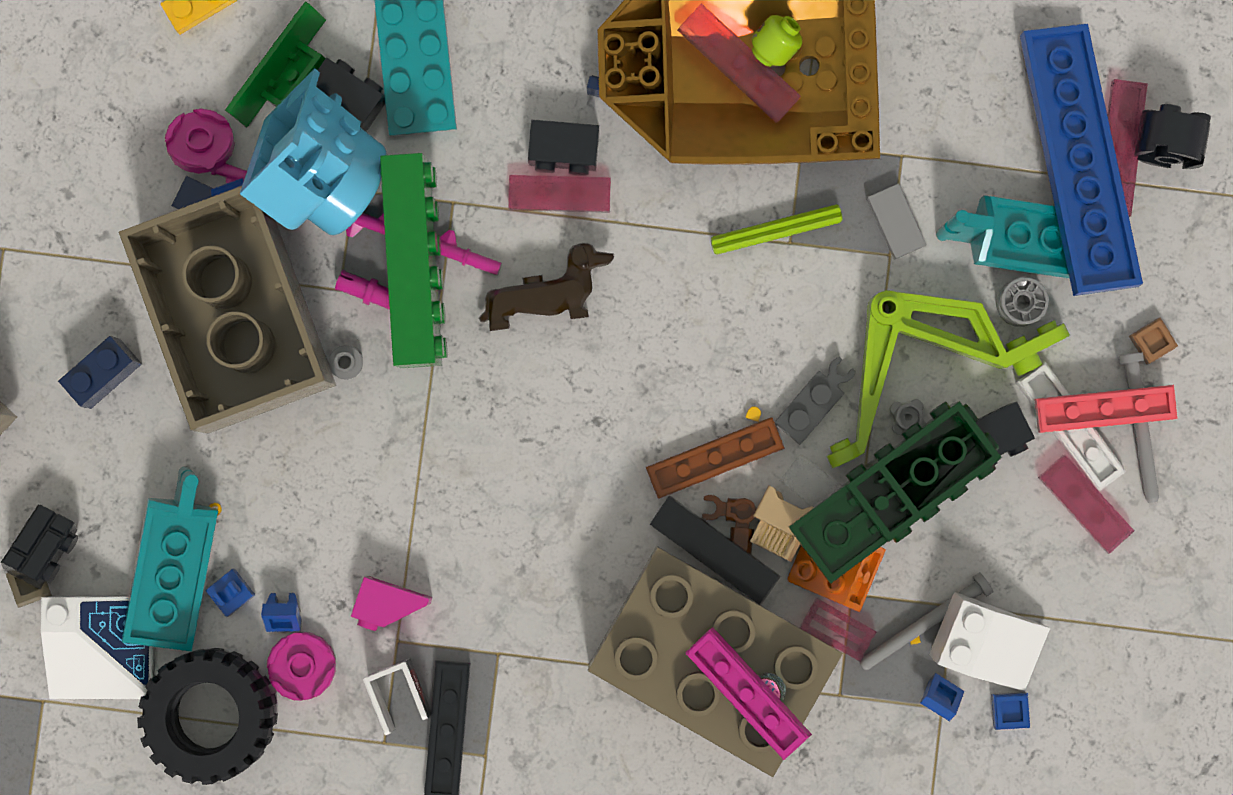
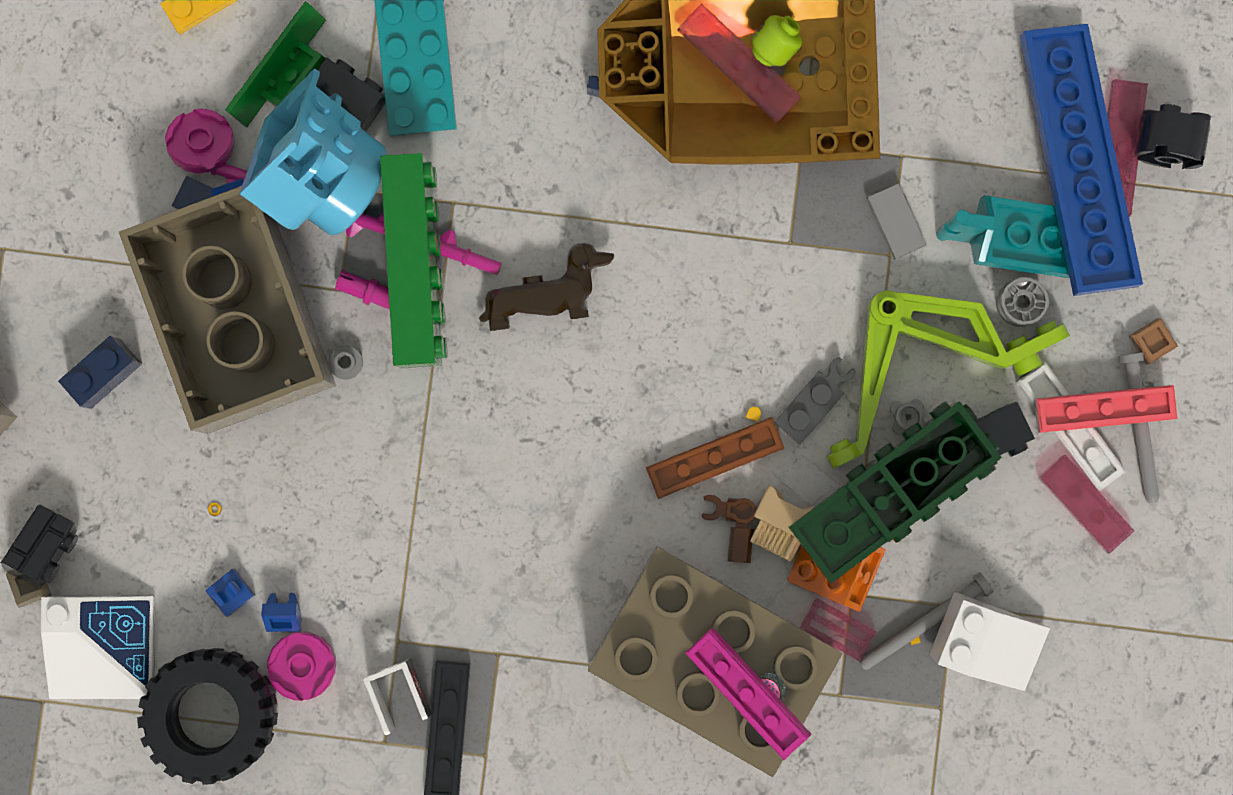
(170, 569): teal hinge -> none
(384, 603): dark pink slope -> none
(559, 193): clear pink tile -> none
(563, 147): black brick -> none
(715, 550): black tile -> none
(776, 229): lime axle -> none
(942, 697): blue plate -> none
(1010, 711): blue tile -> none

